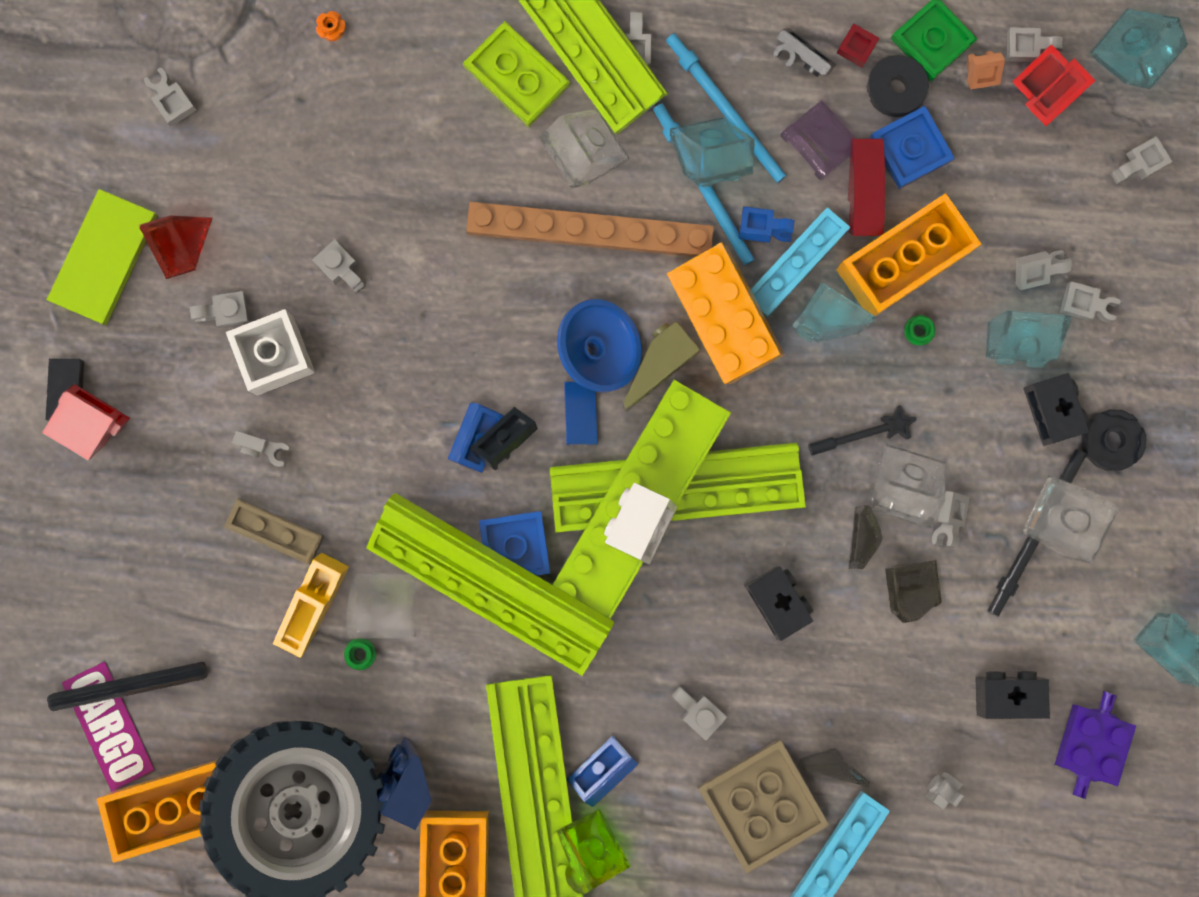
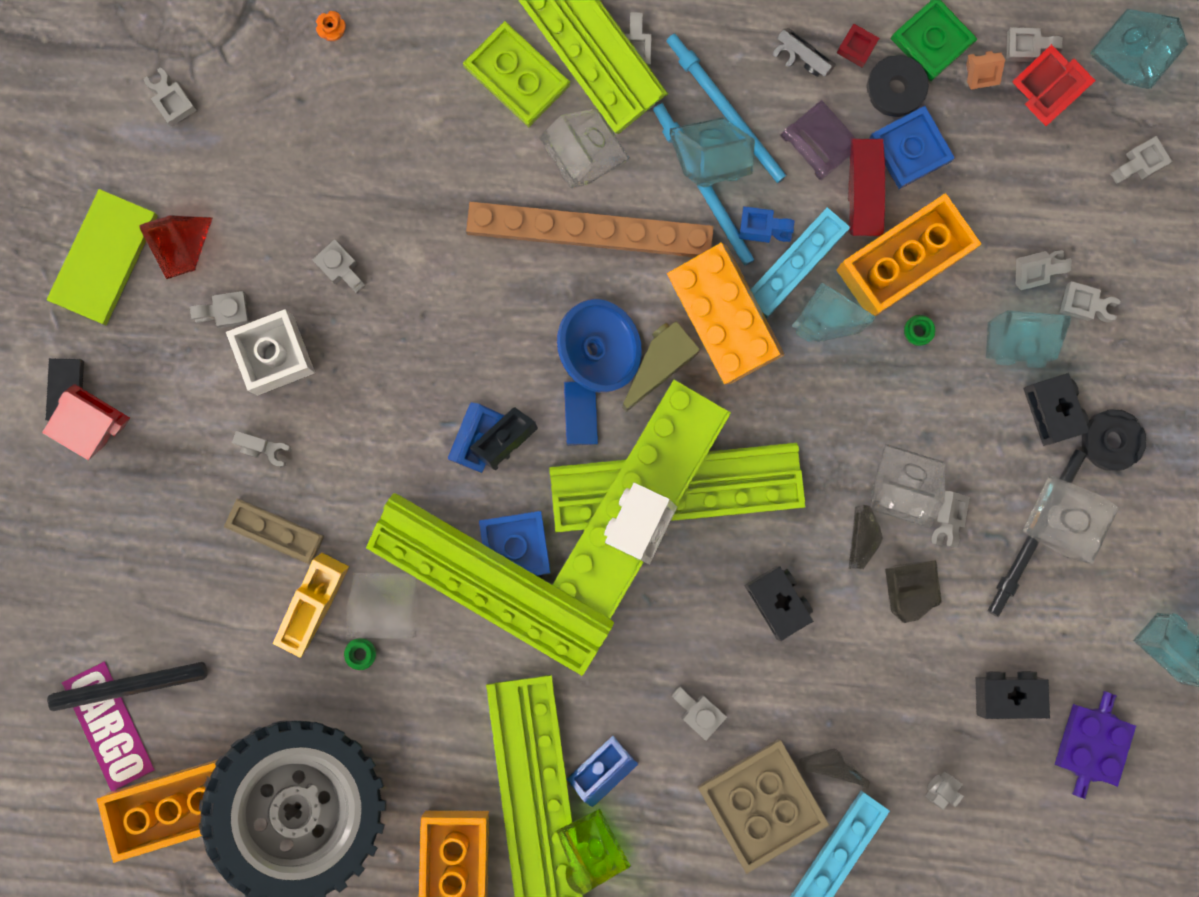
(405, 786): dark blue slope -> none
(893, 424): black piece -> none

